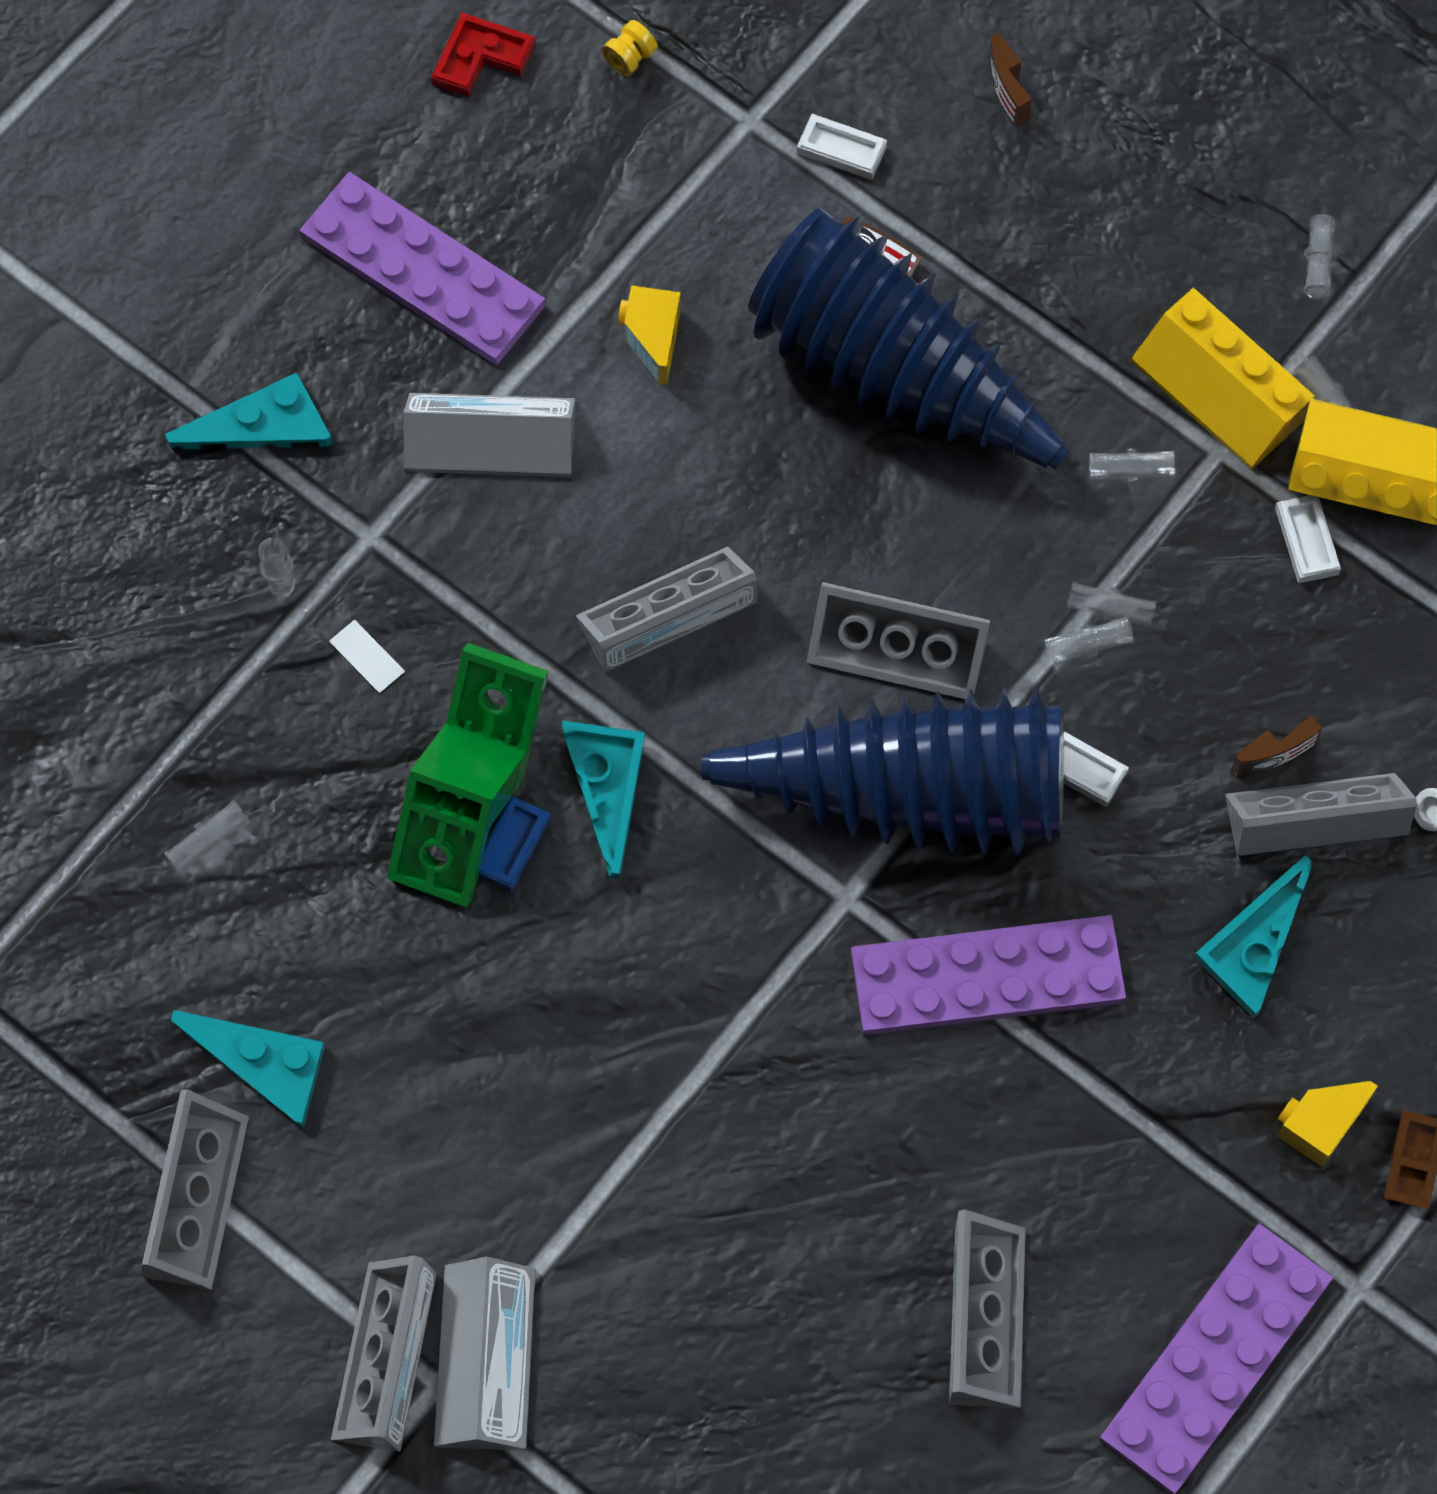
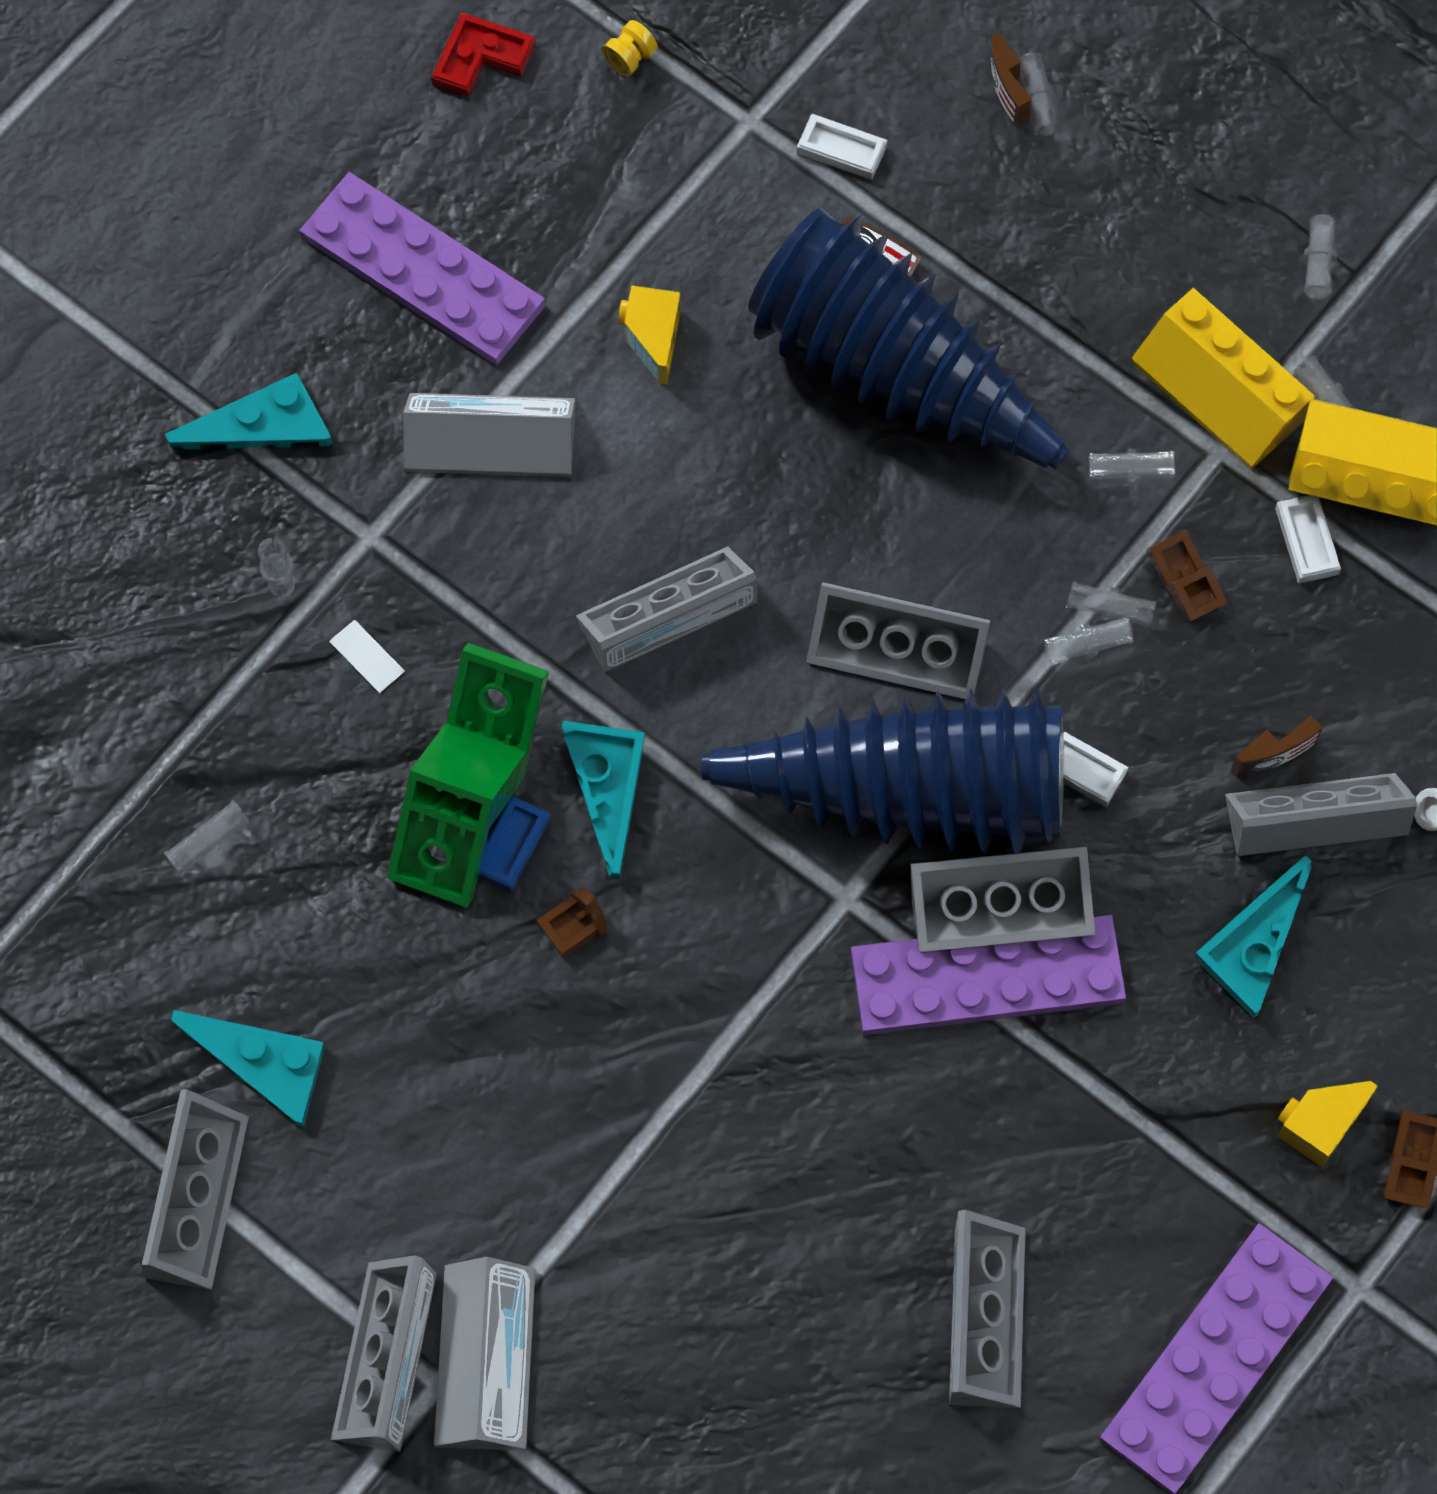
(573, 922): none -> reddish brown tile
(1002, 899): none -> light grey slope
(1041, 93): none -> clear pin
(1186, 577): none -> reddish brown slope

